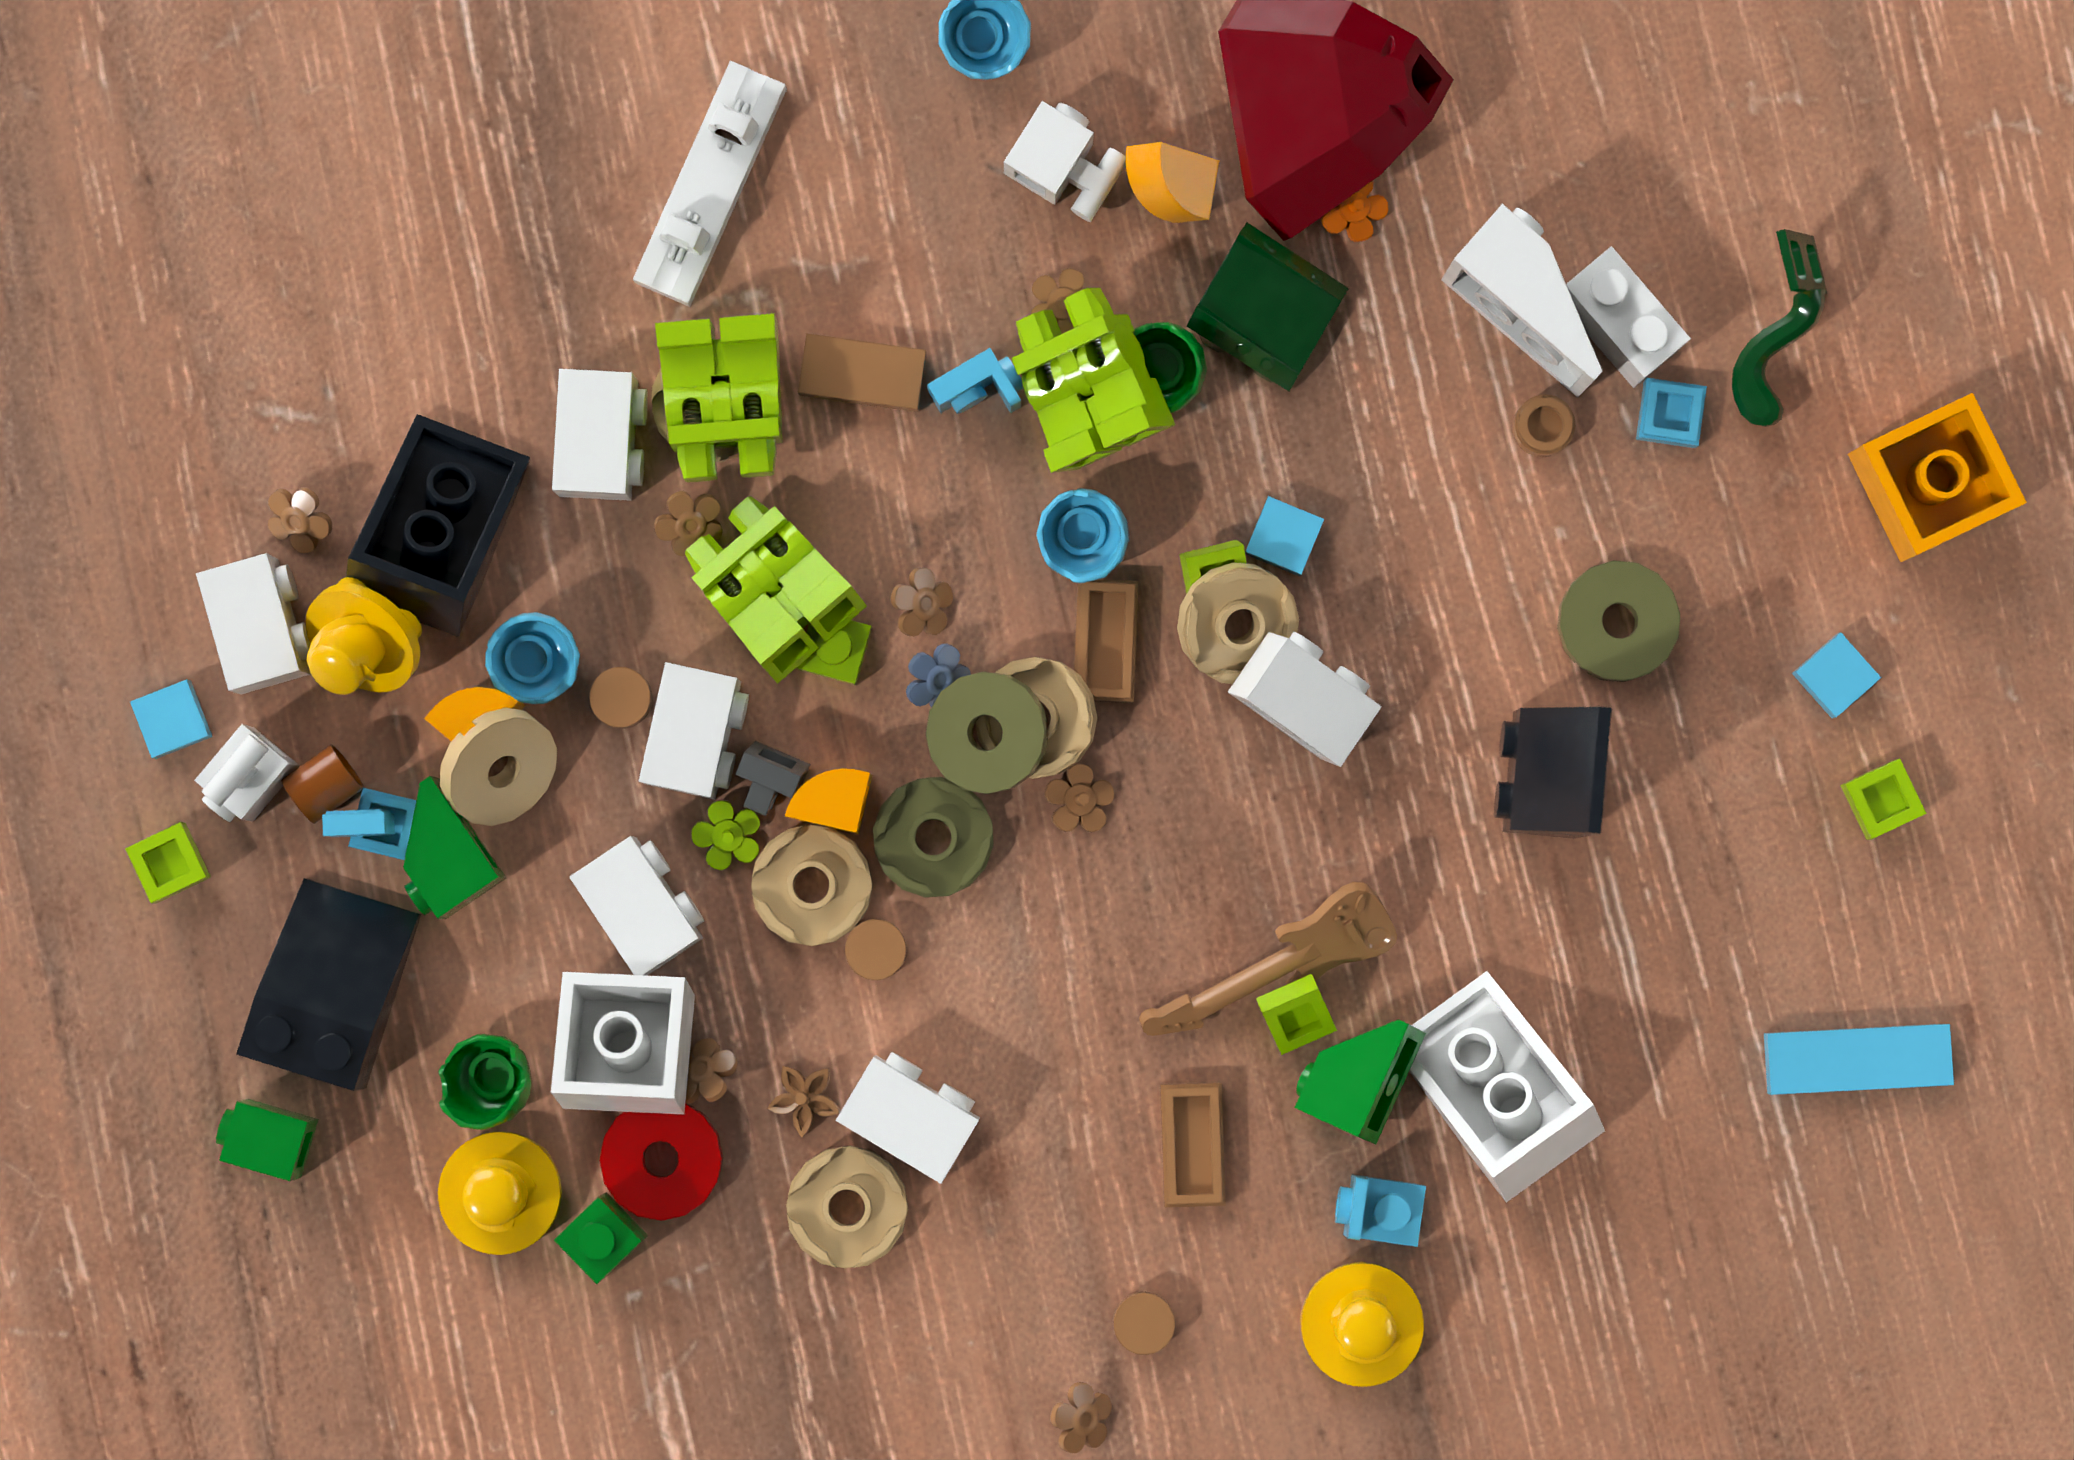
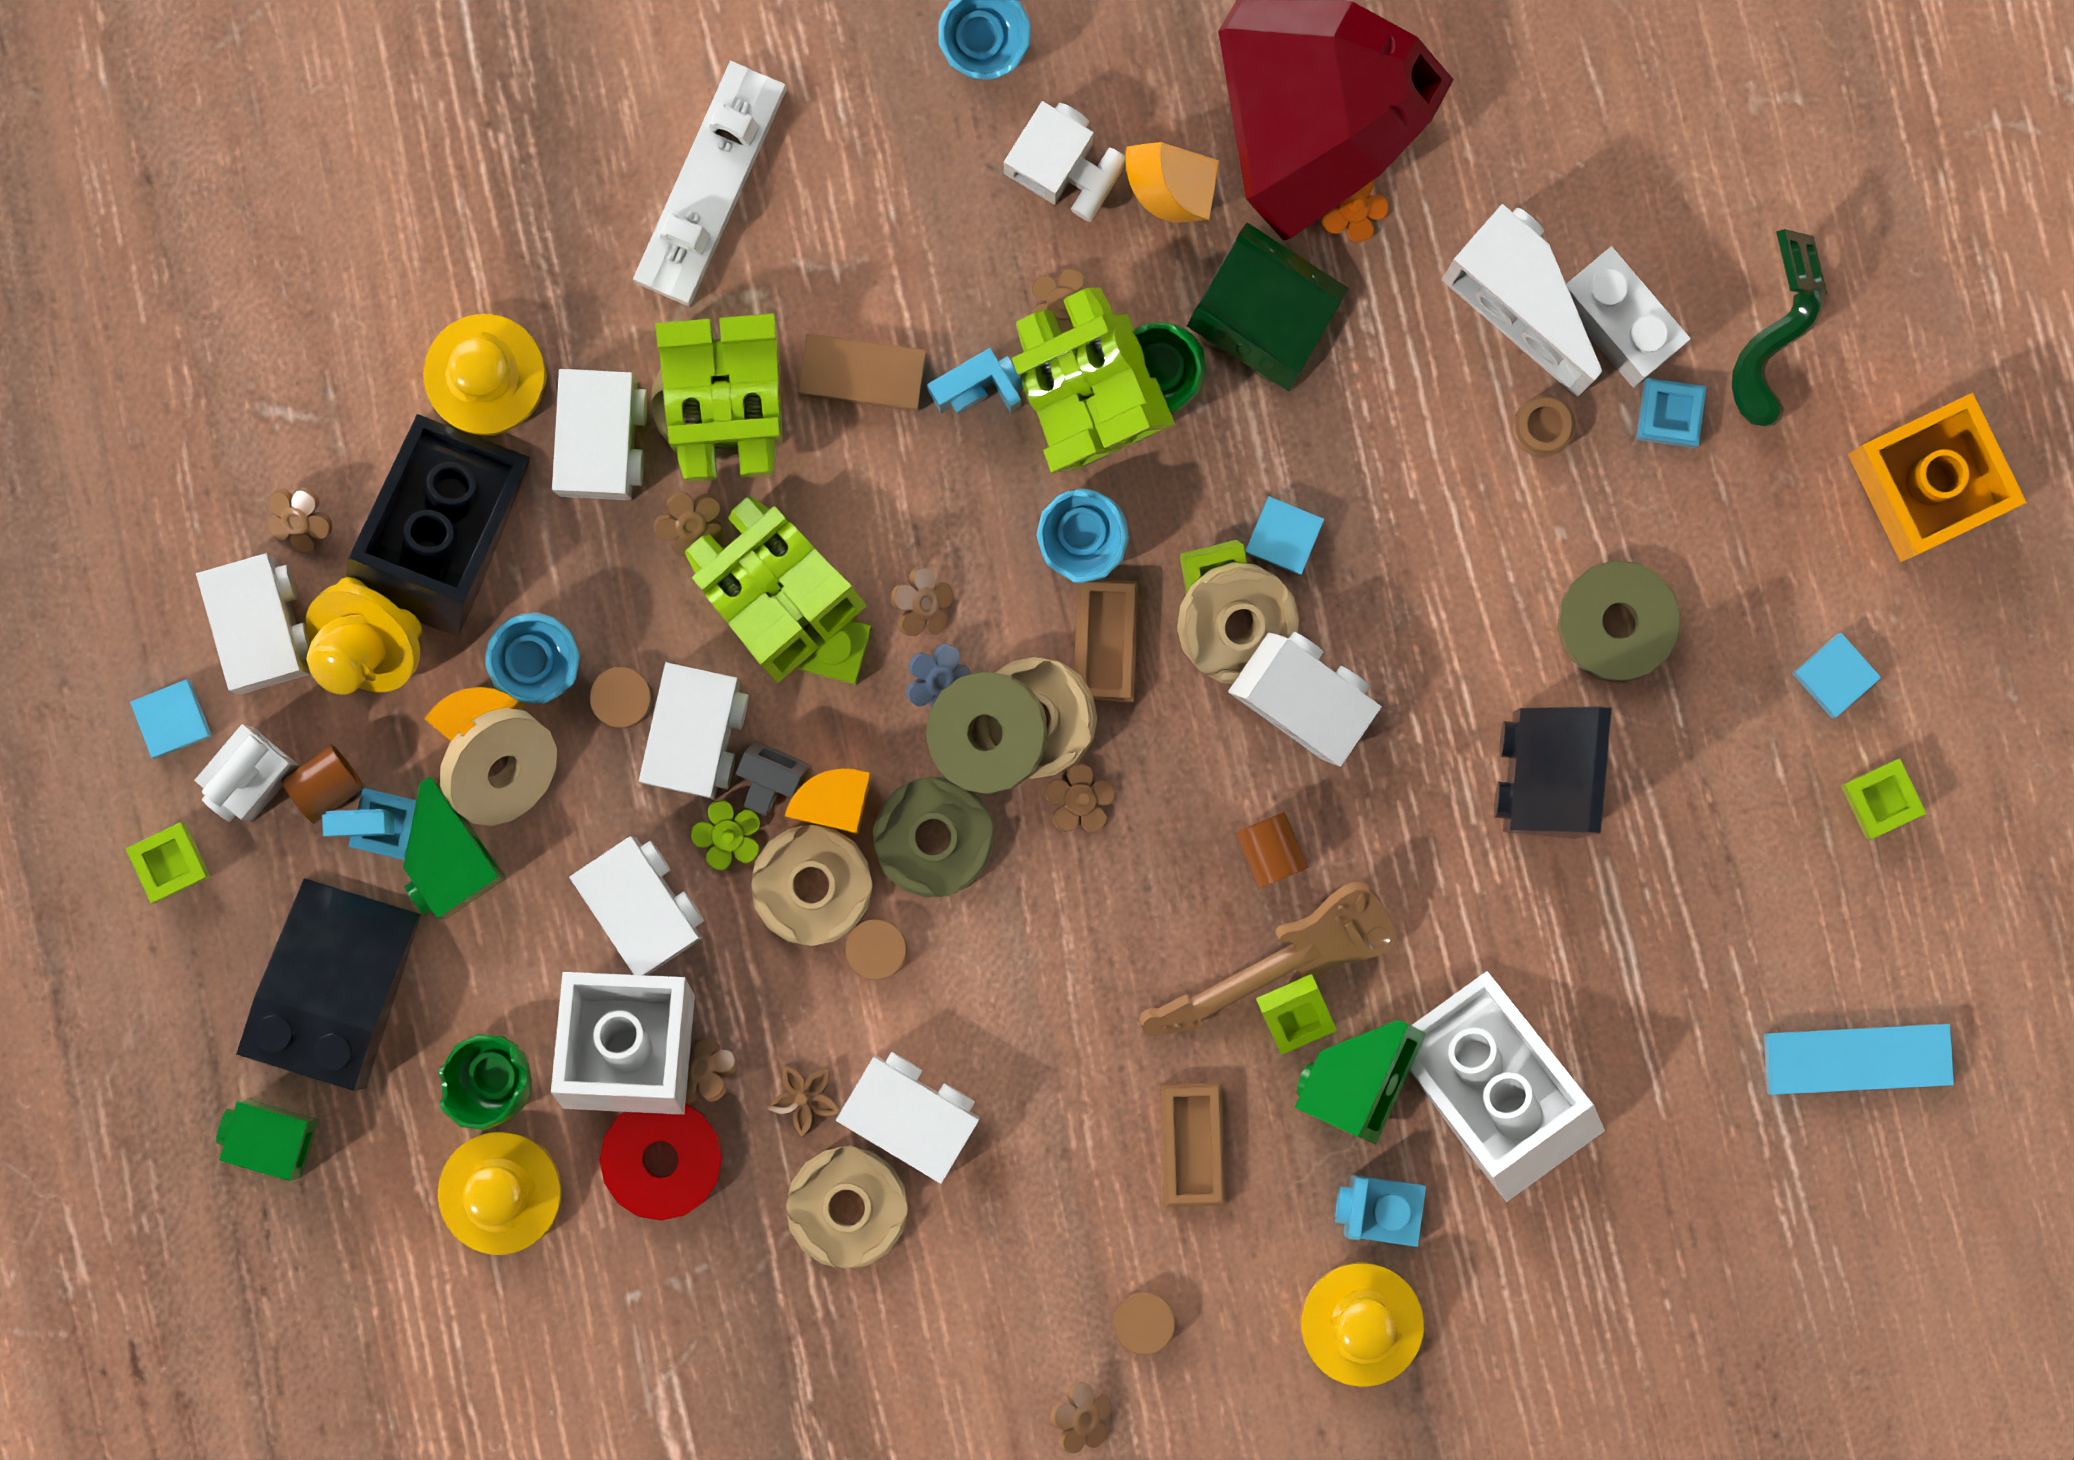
(484, 374): none -> yellow plate
(601, 1237): green brick -> none
(1271, 850): none -> dark orange beam

